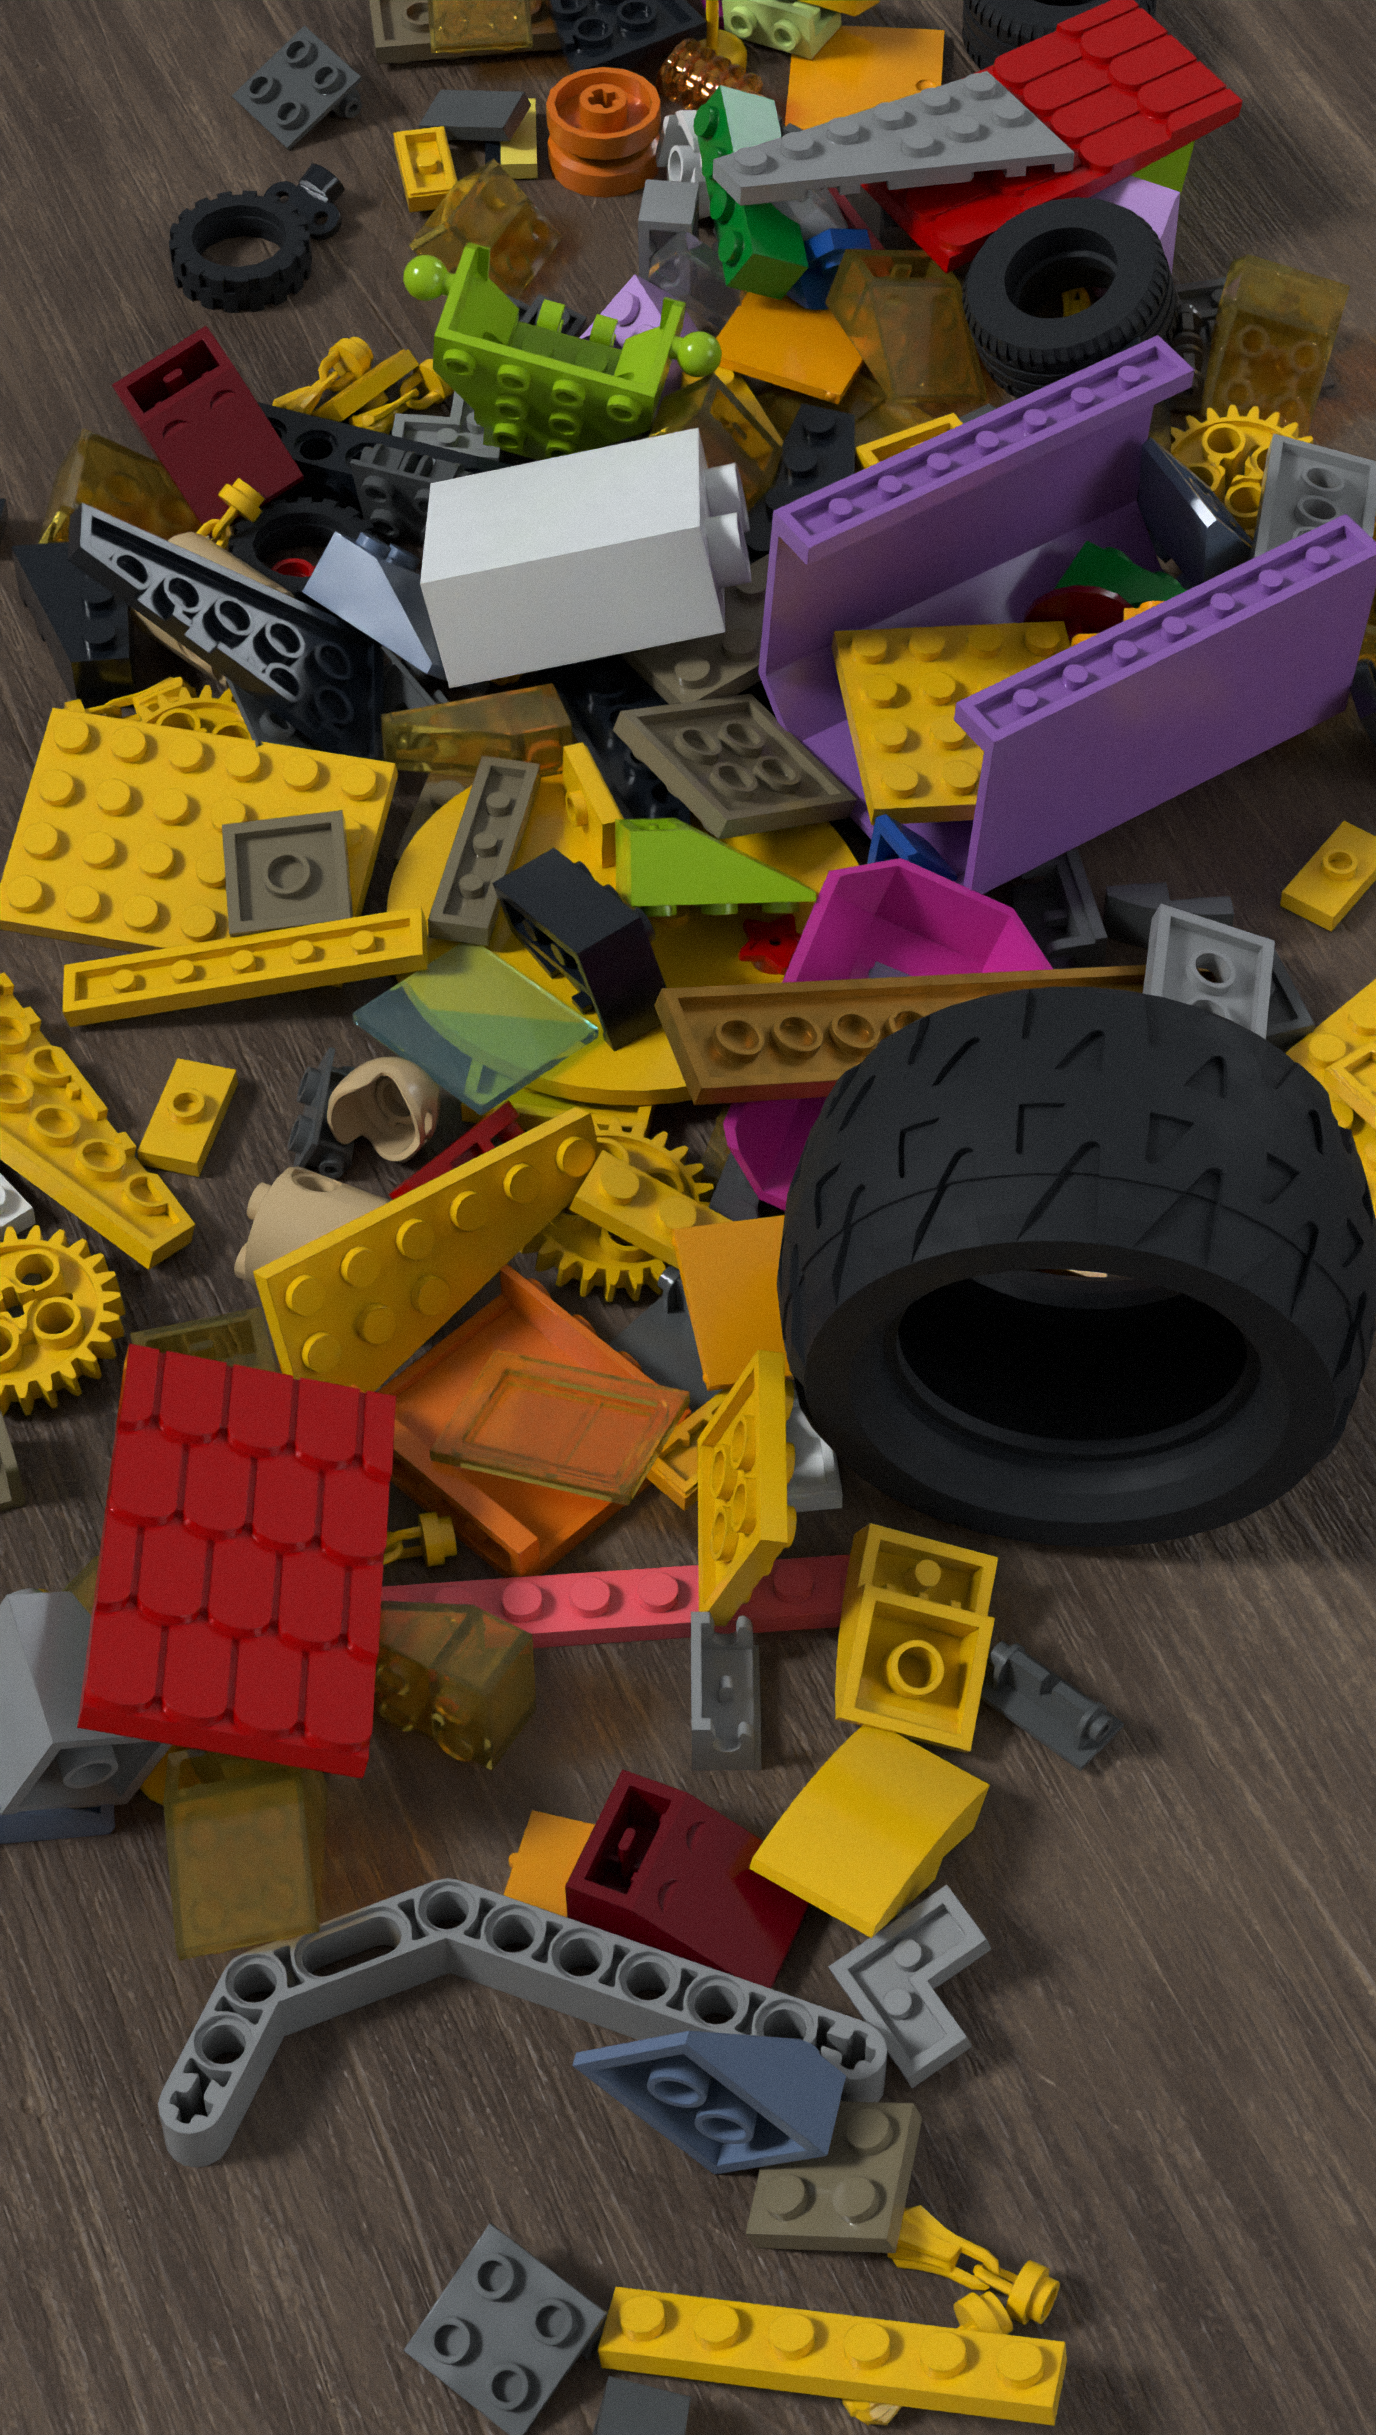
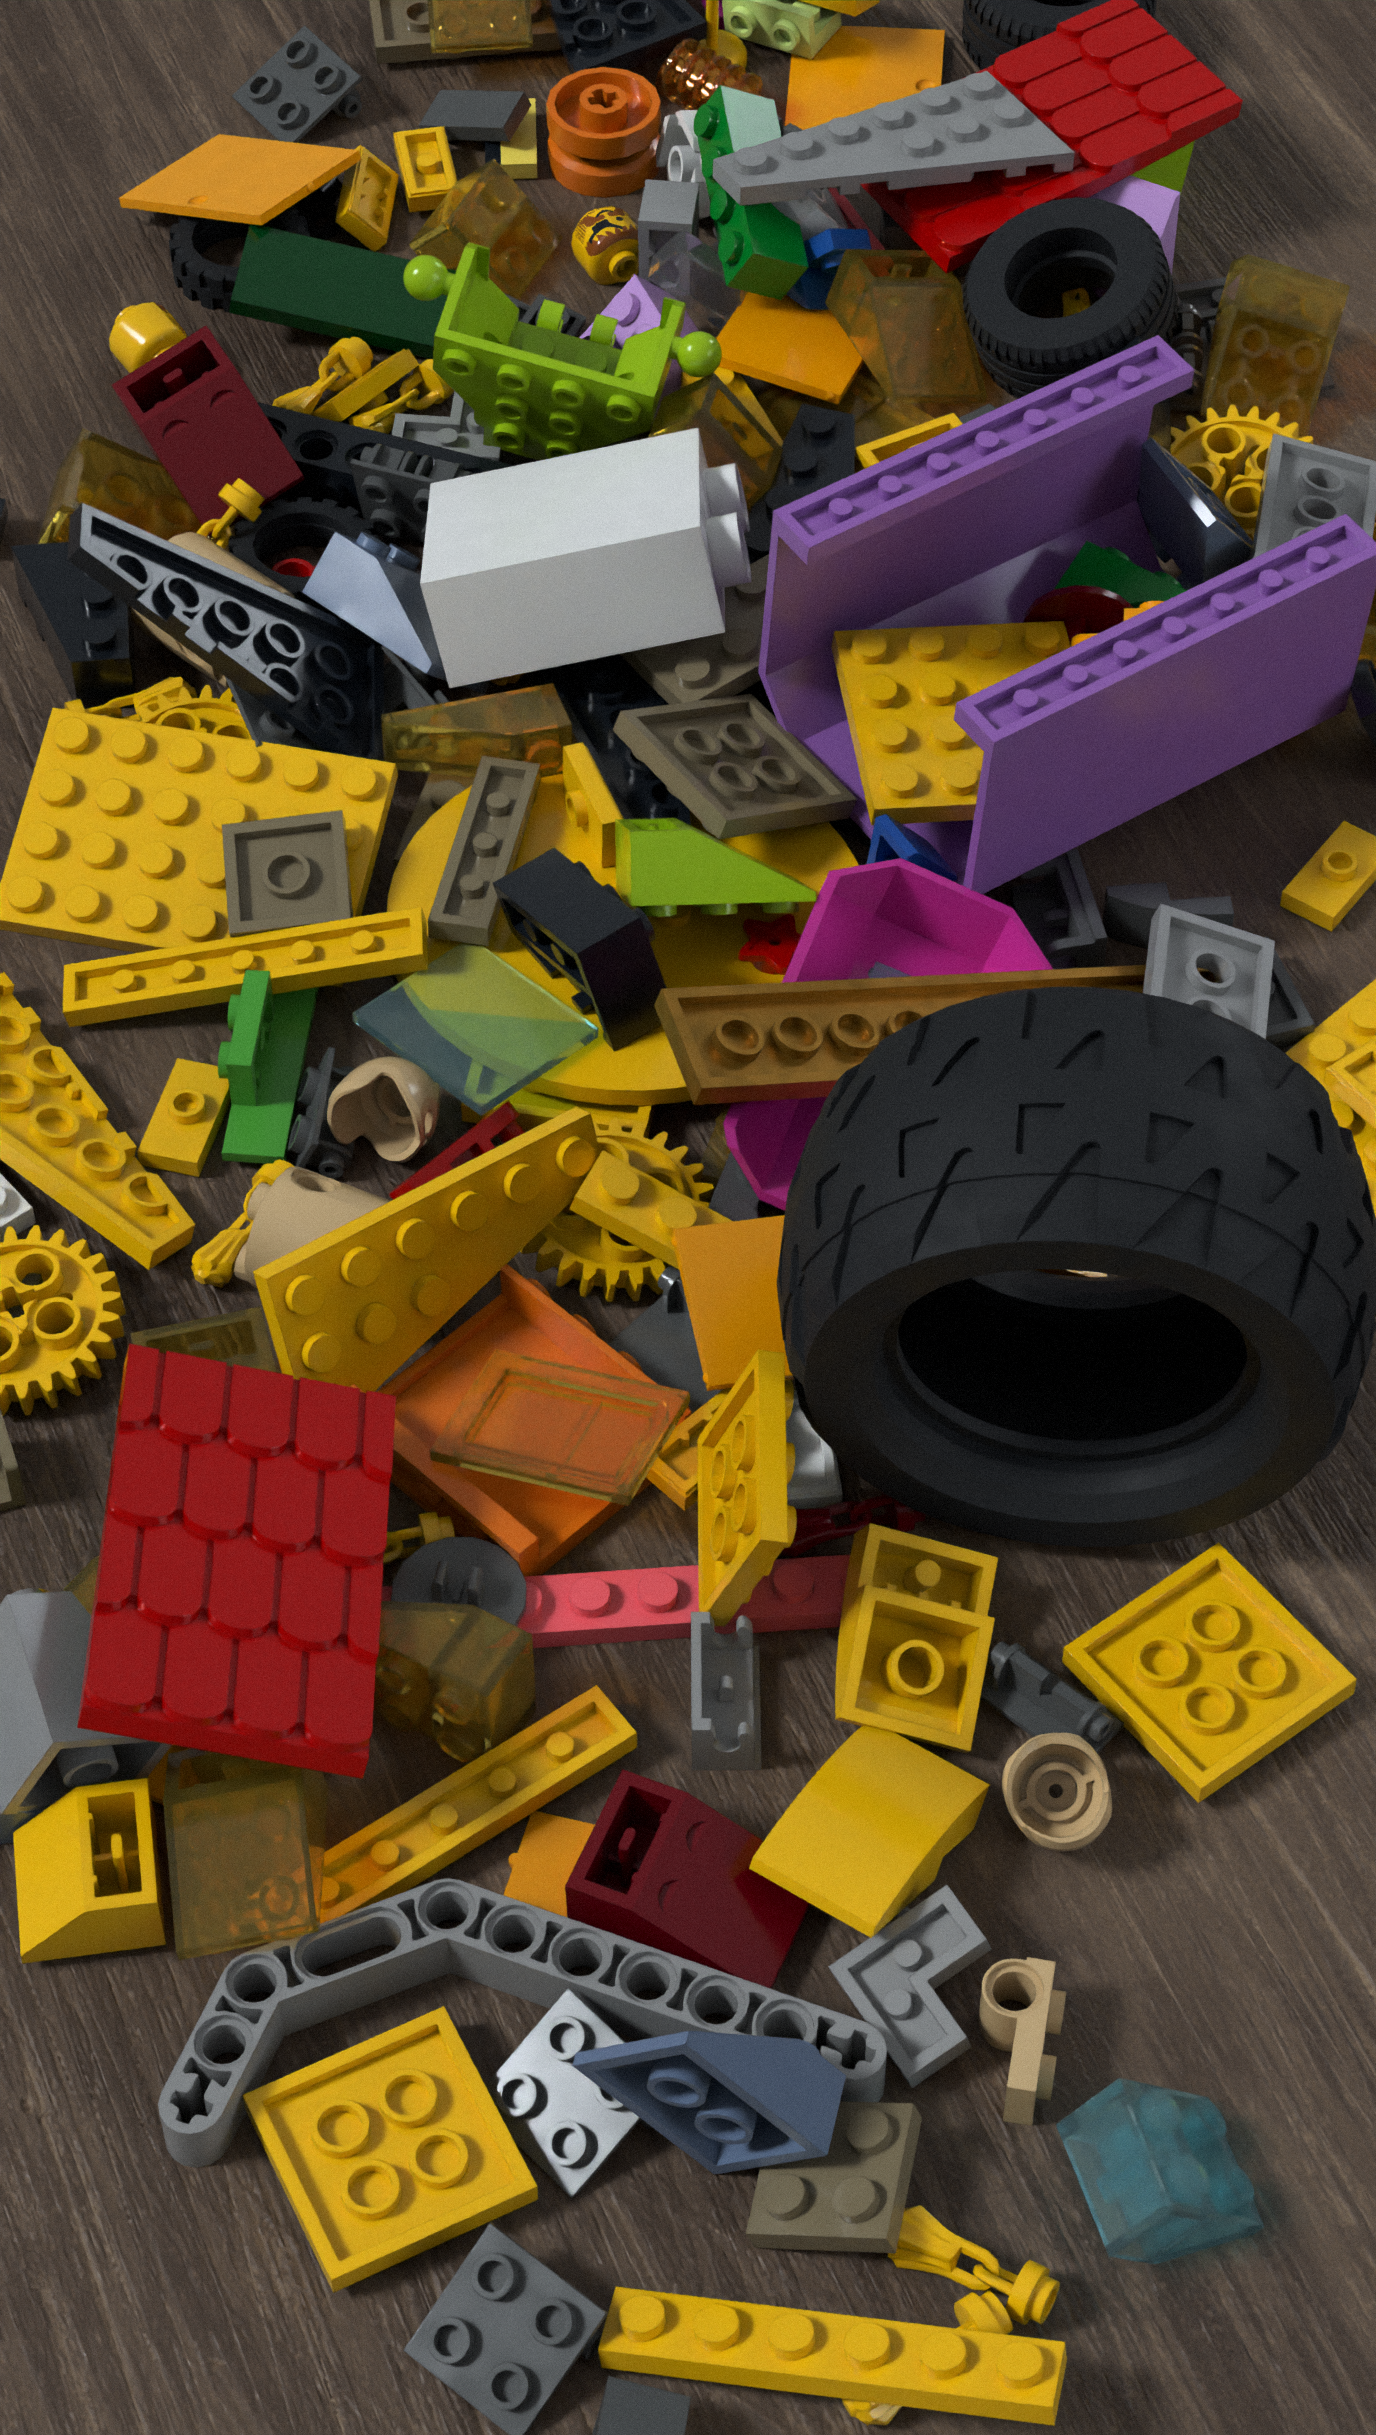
(90, 1874): none -> yellow slope
(143, 334): none -> yellow head
(216, 1260): none -> yellow piece
(240, 179): none -> light orange piece
(264, 1067): none -> bright green bracket
(332, 291): none -> dark green tile
(367, 200): none -> yellow plate
(389, 2148): none -> yellow plate
(463, 1573): none -> dark grey piece
(474, 1804): none -> yellow plate
(553, 2107): none -> hinge
(606, 244): none -> yellow head
(817, 1525): none -> dark red piece
(1023, 2030): none -> tan plate
(1085, 1799): none -> tan helmet
(1158, 2172): none -> clear light blue slope
(1208, 1671): none -> yellow plate

